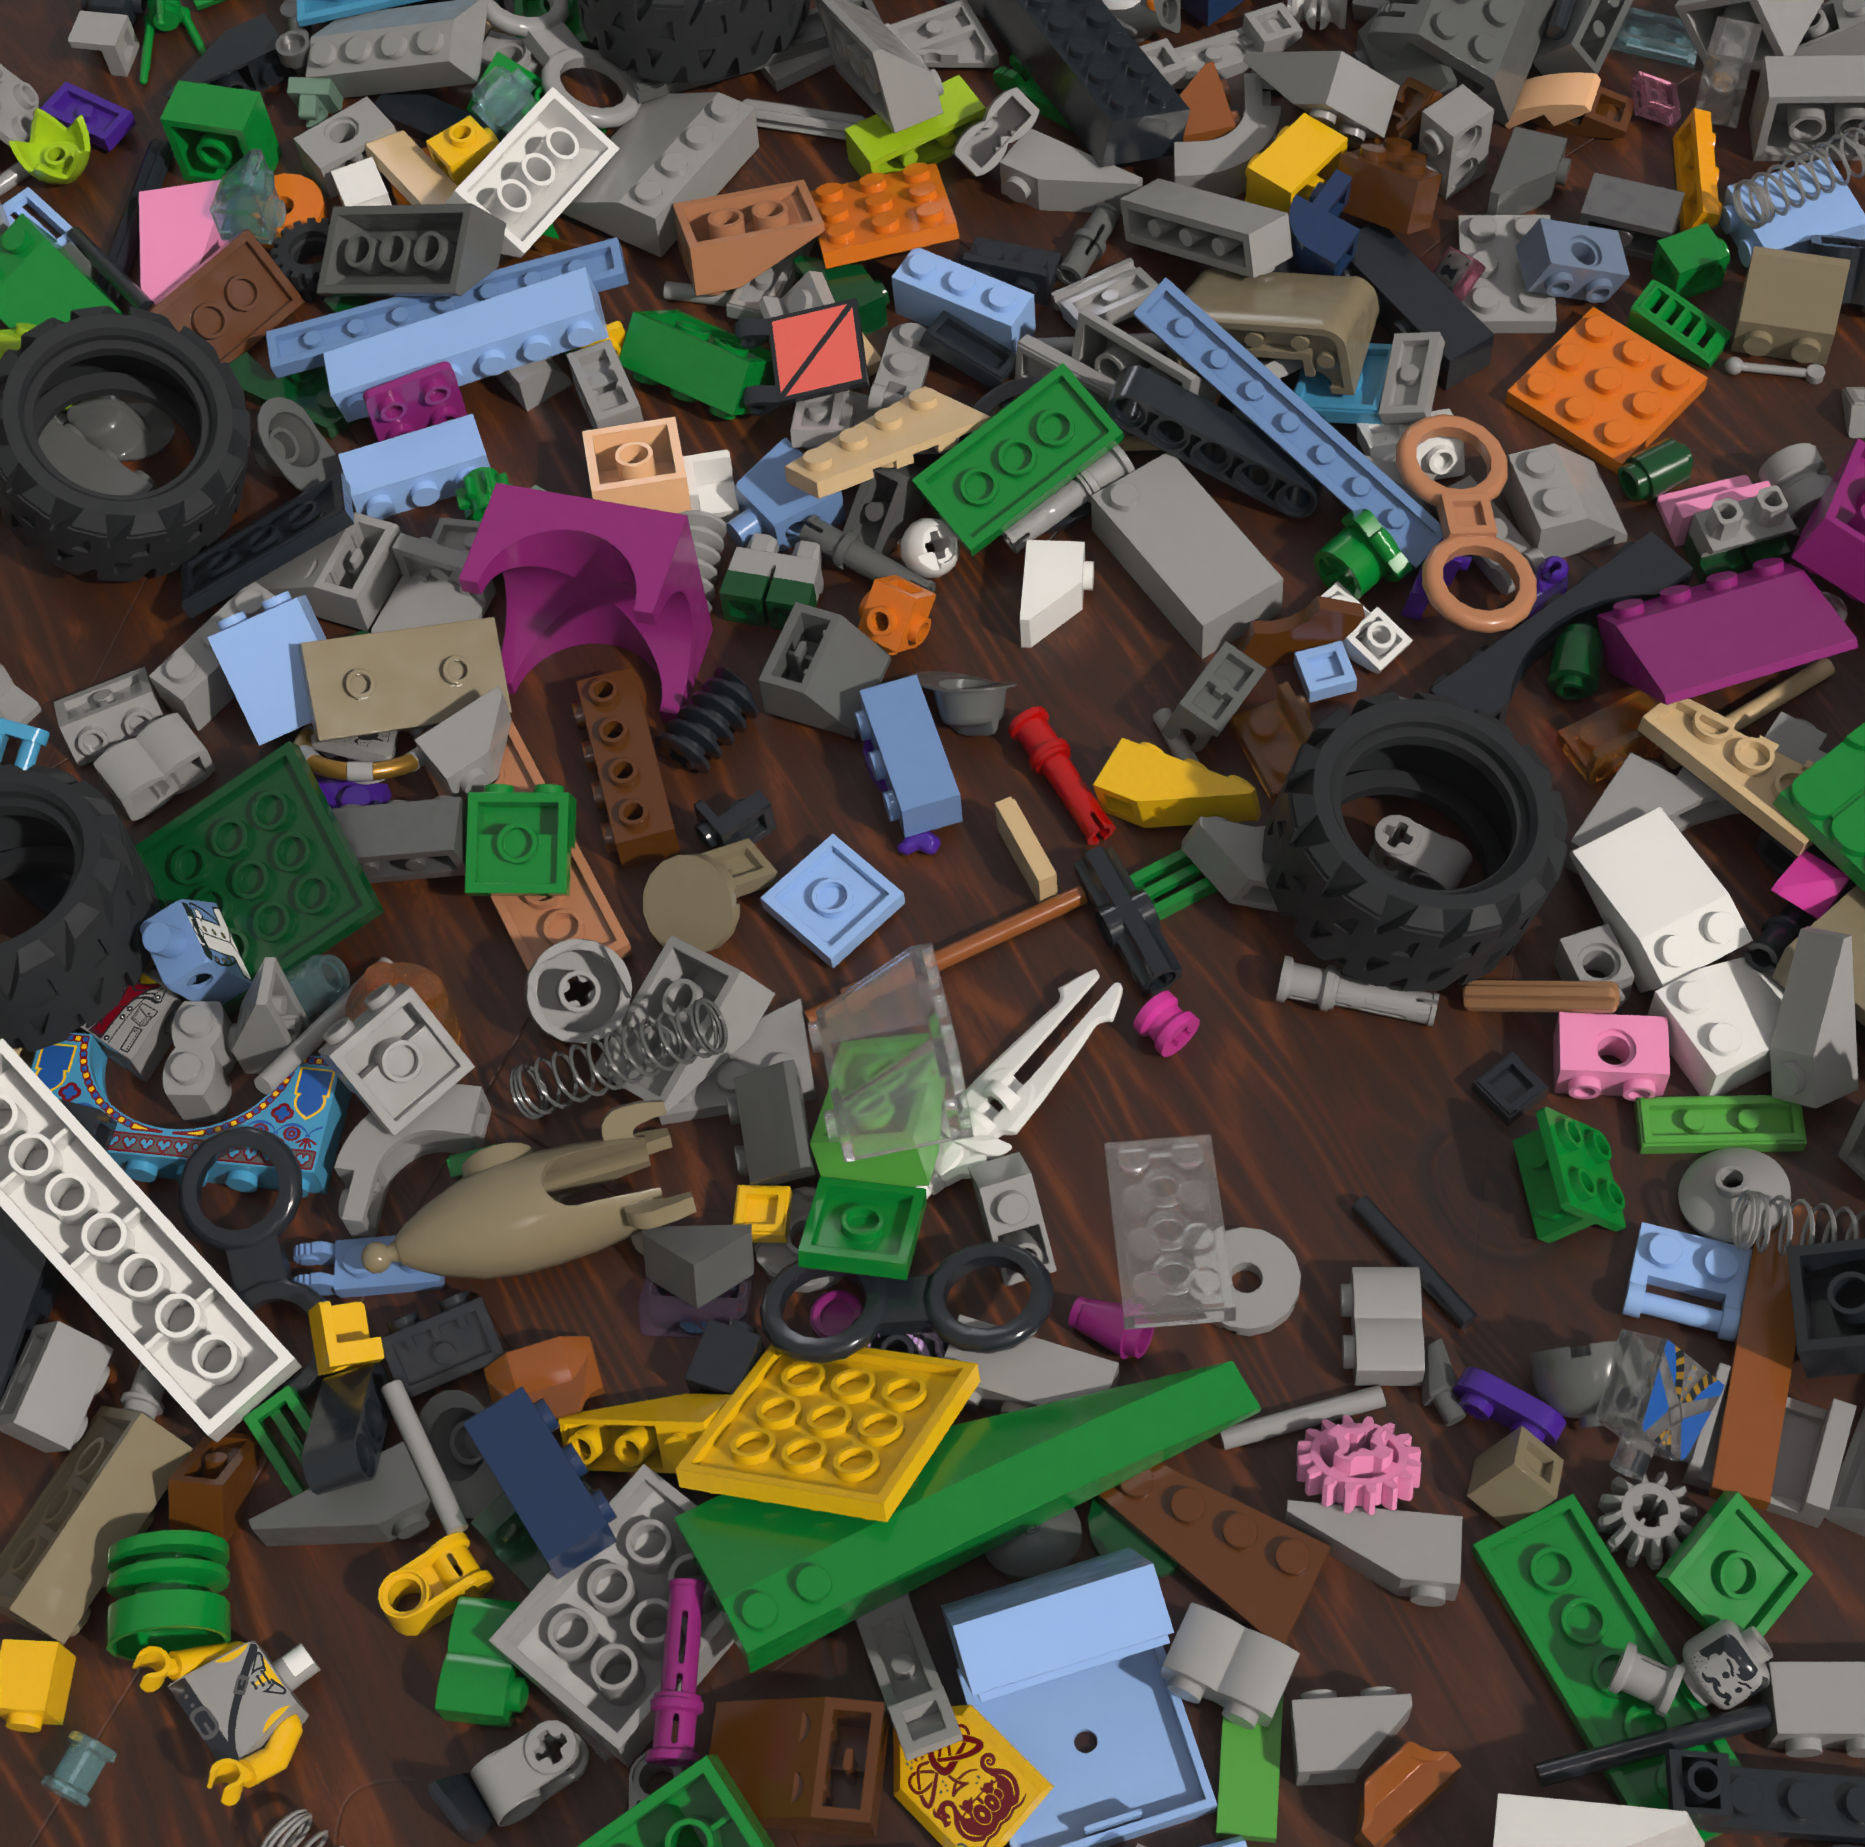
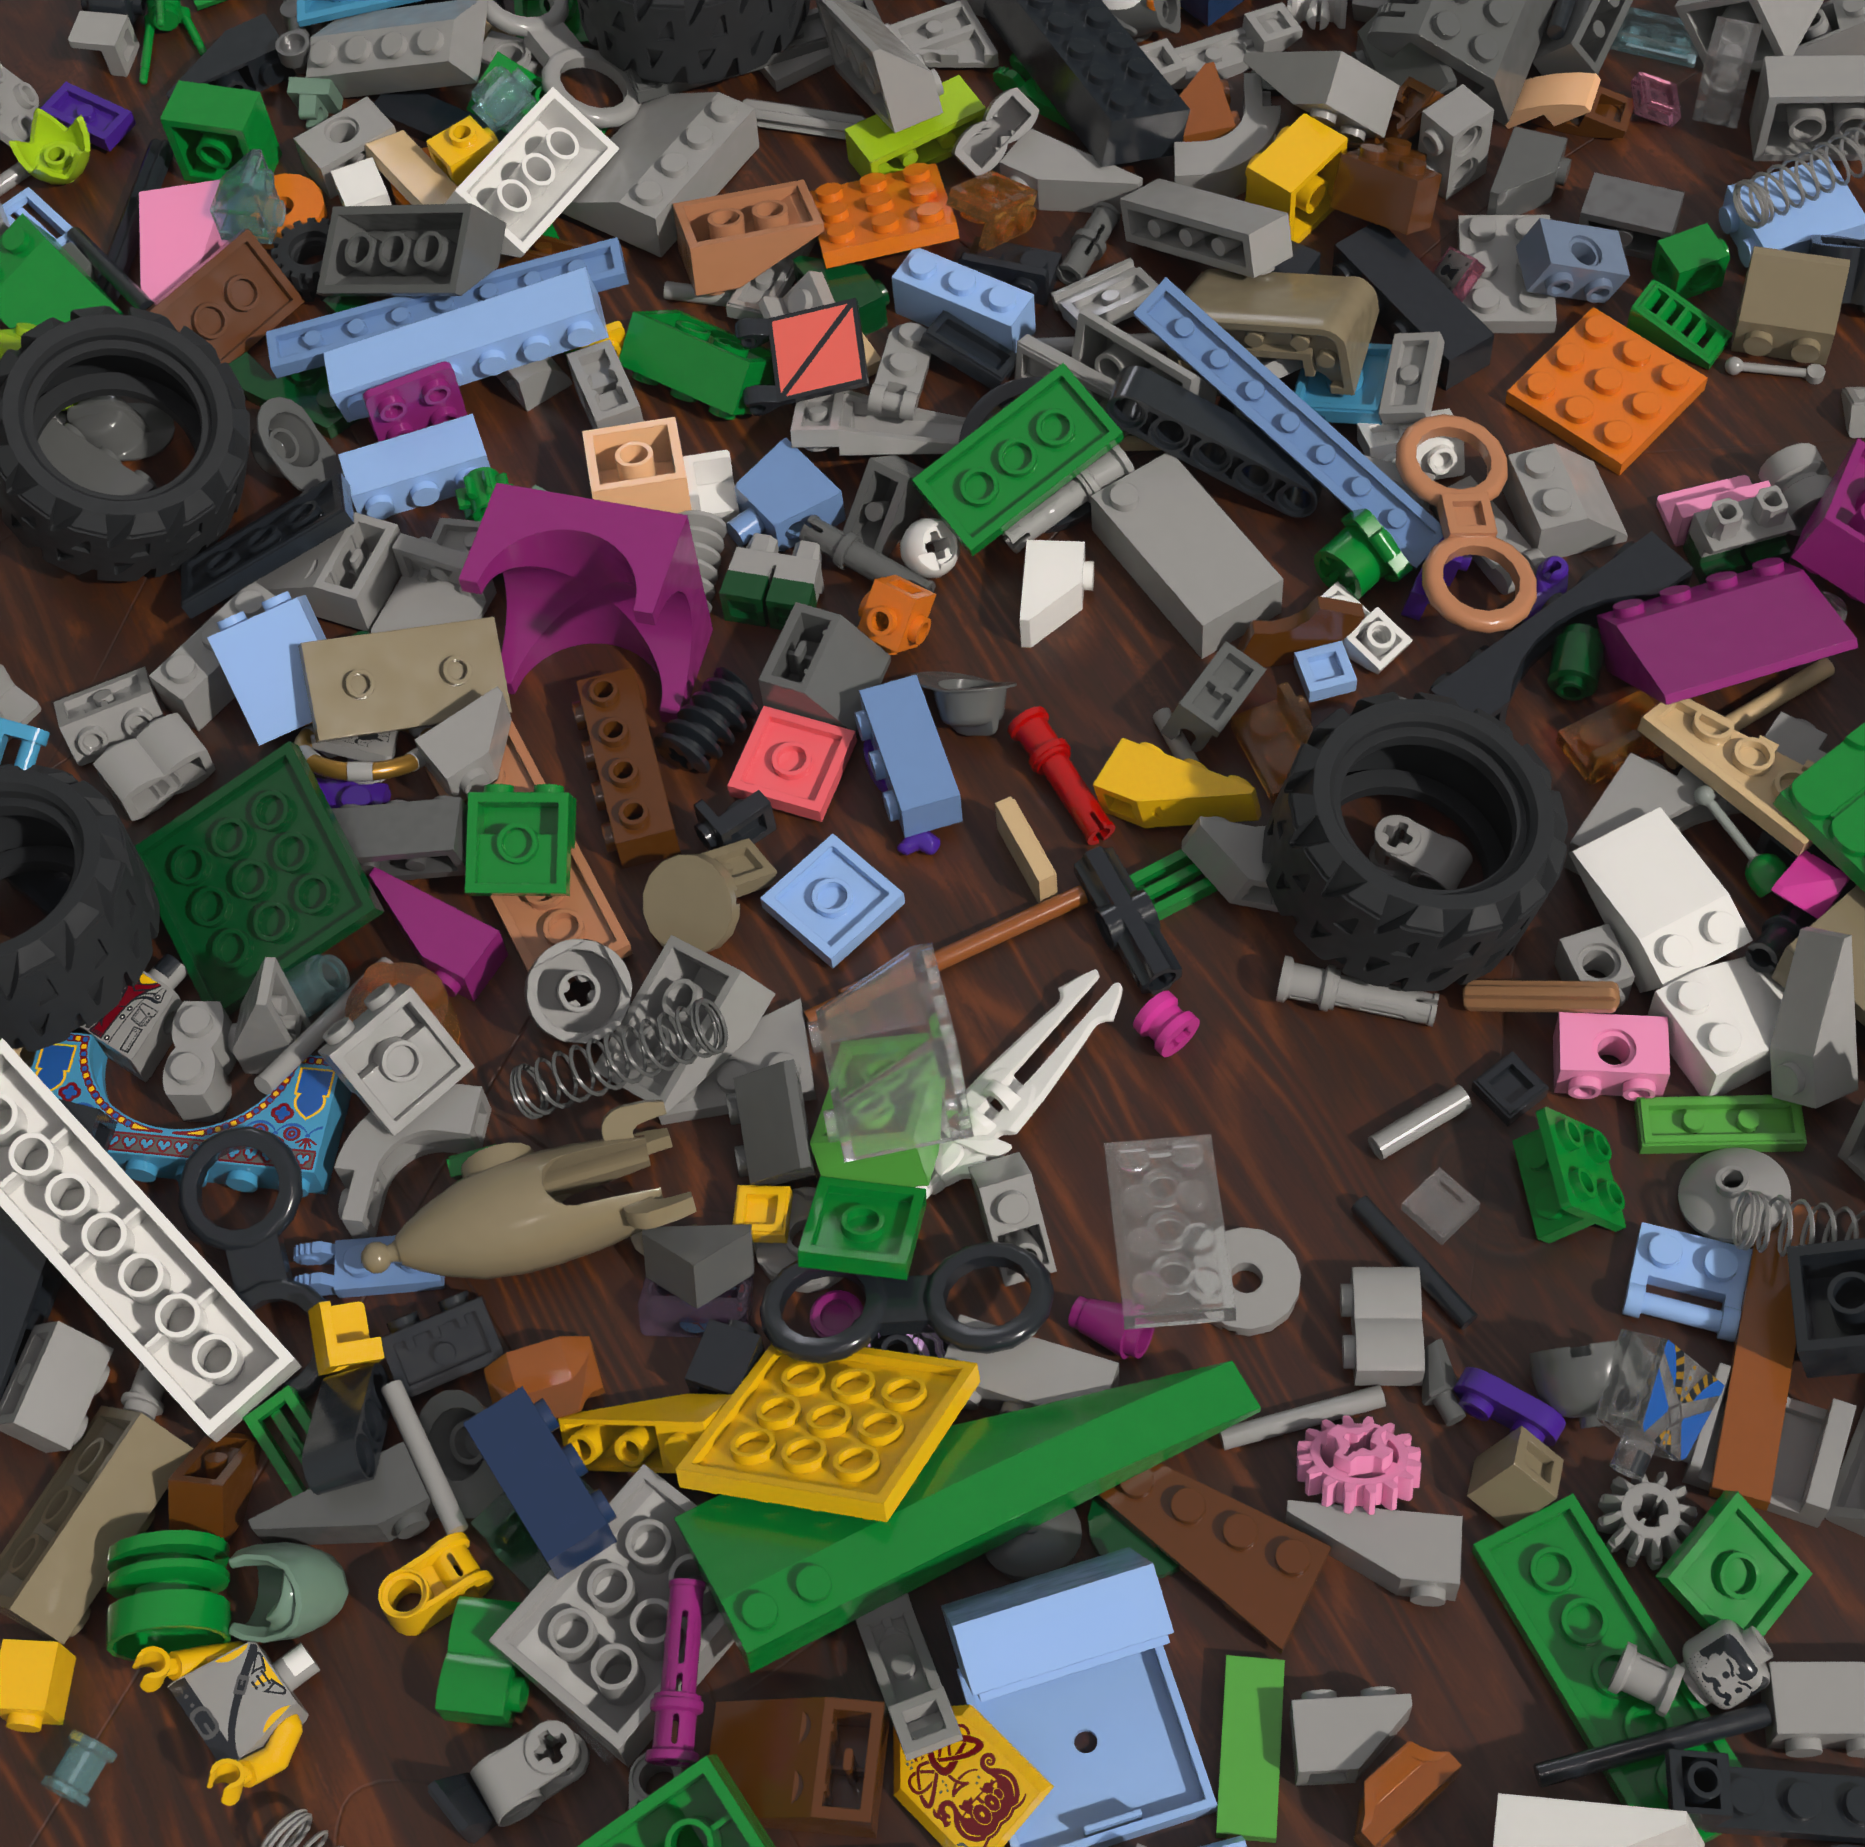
(189, 945): medium blue torso -> none
(296, 1591): none -> sand green piece
(443, 938): none -> magenta slope
(793, 762): none -> coral plate
(884, 441): tan wing -> none
(999, 203): none -> clear orange bracket
(1228, 1666): light grey brick -> none
(1318, 236): dark blue brick -> none
(1419, 1122): none -> light grey piece
(1440, 1206): none -> clear tile
(1656, 470): dark green brick -> none
(1697, 171): light orange plate -> none
(1762, 869): none -> hinge

